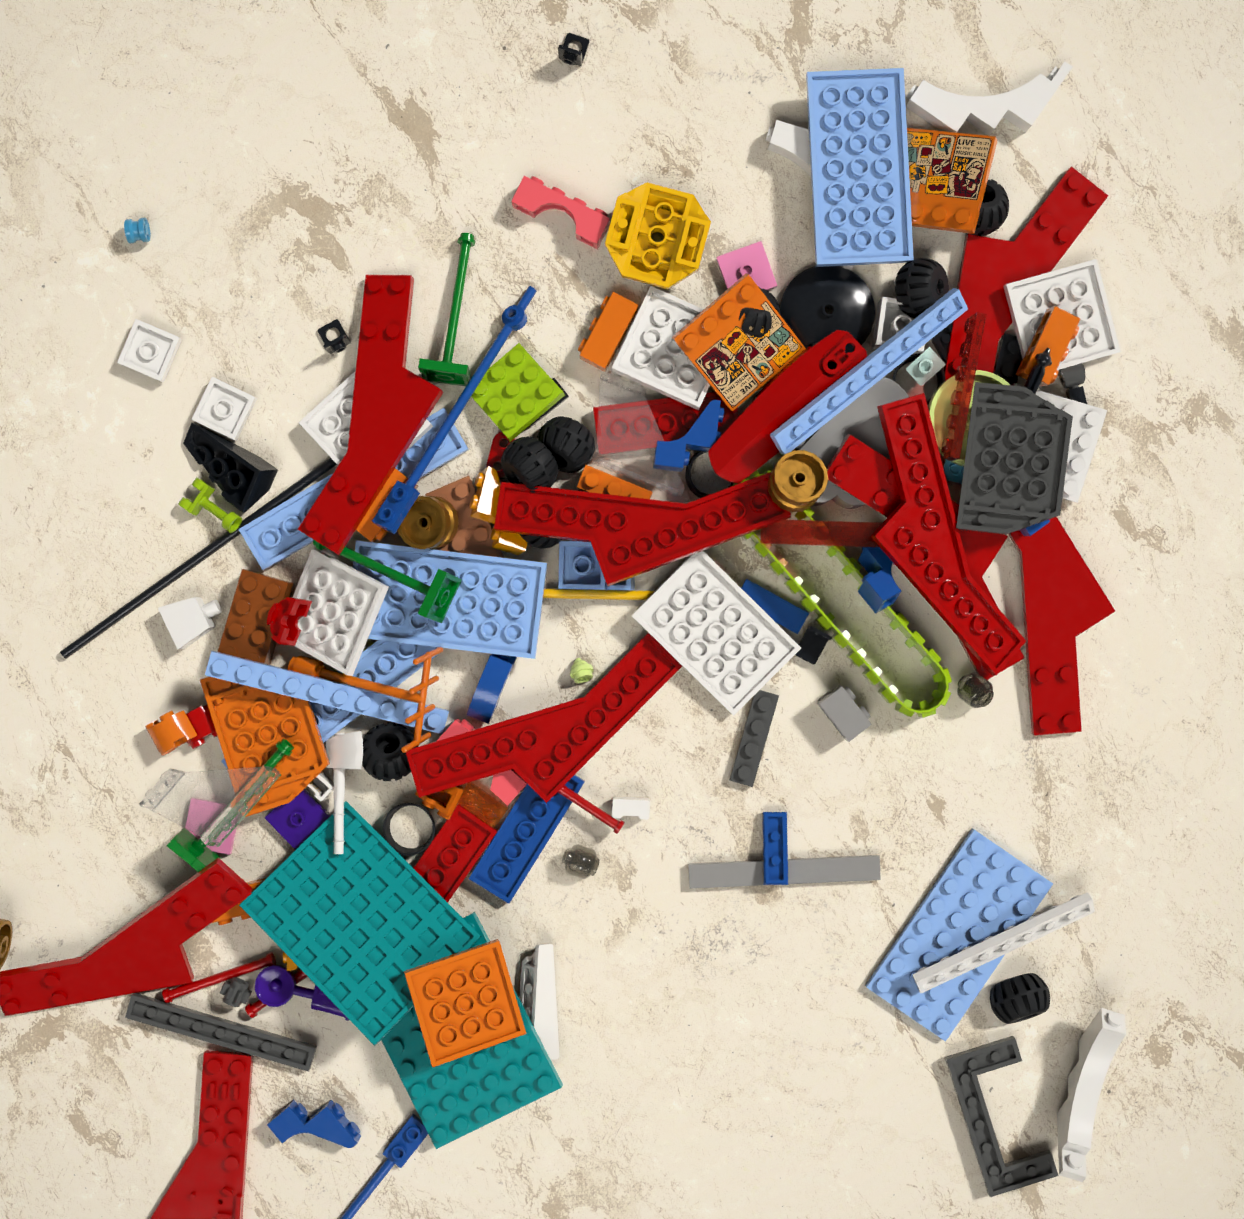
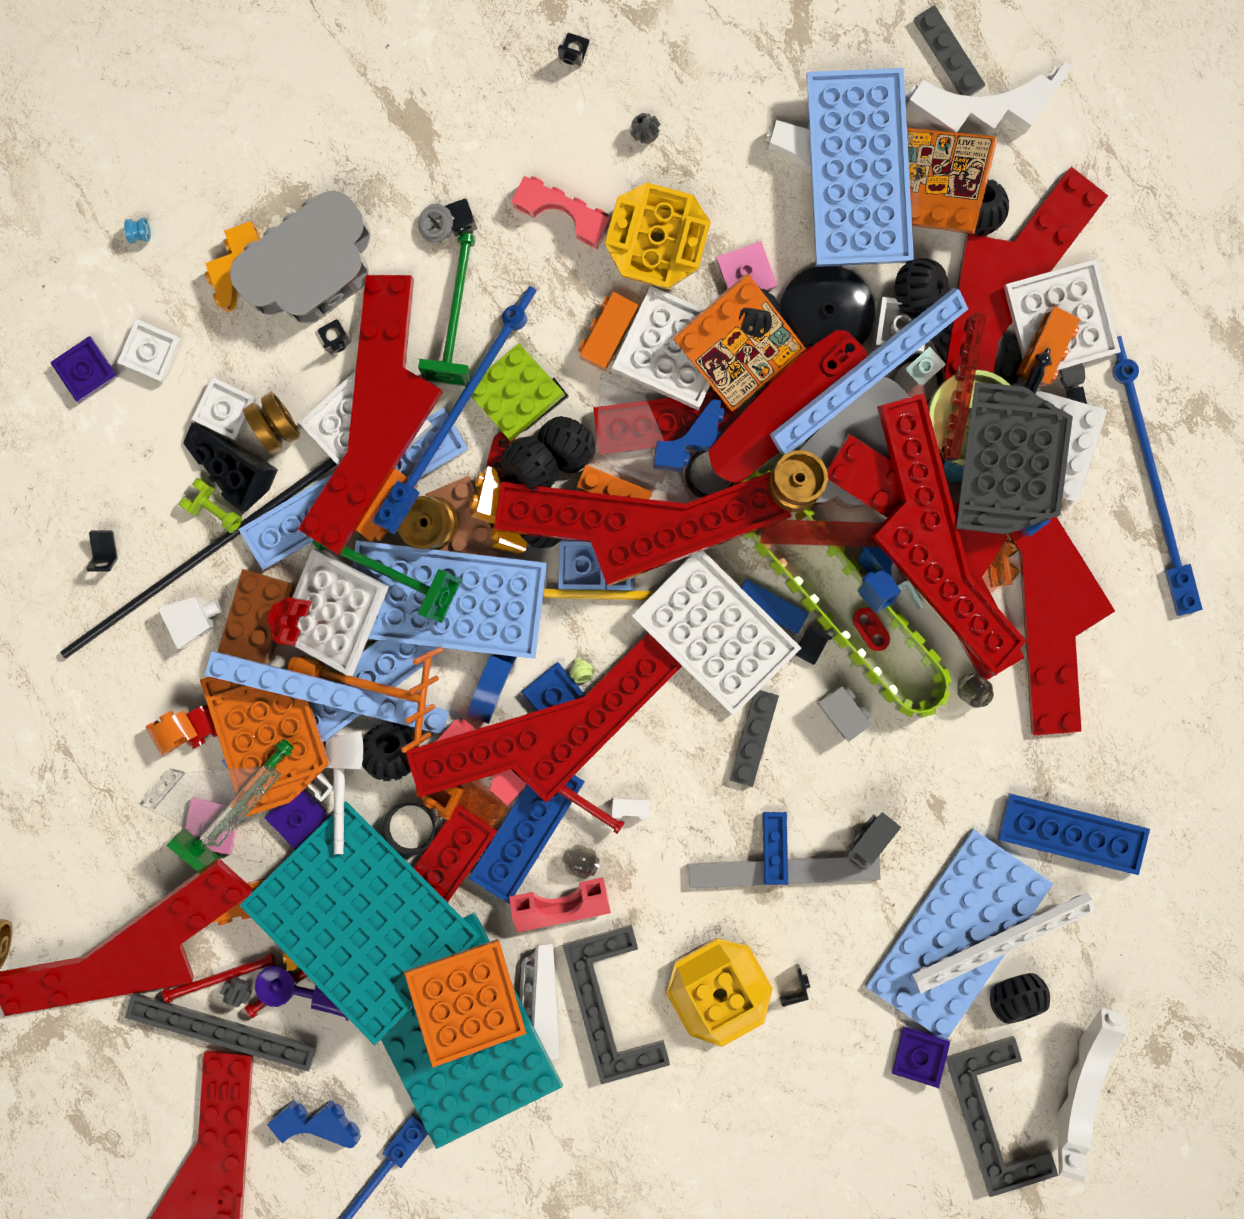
(84, 369): none -> dark purple plate
(103, 550): none -> black bracket
(219, 269): none -> light orange arch
(271, 423): none -> pearl gold wheel
(306, 261): none -> light grey brick
(426, 223): none -> light grey gear
(463, 217): none -> black bracket
(535, 912): none -> coral arch
(552, 689): none -> blue tile
(609, 1062): none -> dark grey plate
(645, 128): none -> dark grey gear
(713, 967): none -> yellow piece
(797, 997): none -> black bracket
(868, 847): none -> dark grey brick
(870, 629): none -> red plate
(913, 593): none -> light aqua bracket
(921, 1057): none -> dark purple plate
(949, 52): none -> dark grey plate
(1000, 570): none -> clear orange tile
(1073, 834): none -> blue plate
(1179, 577): none -> blue bar

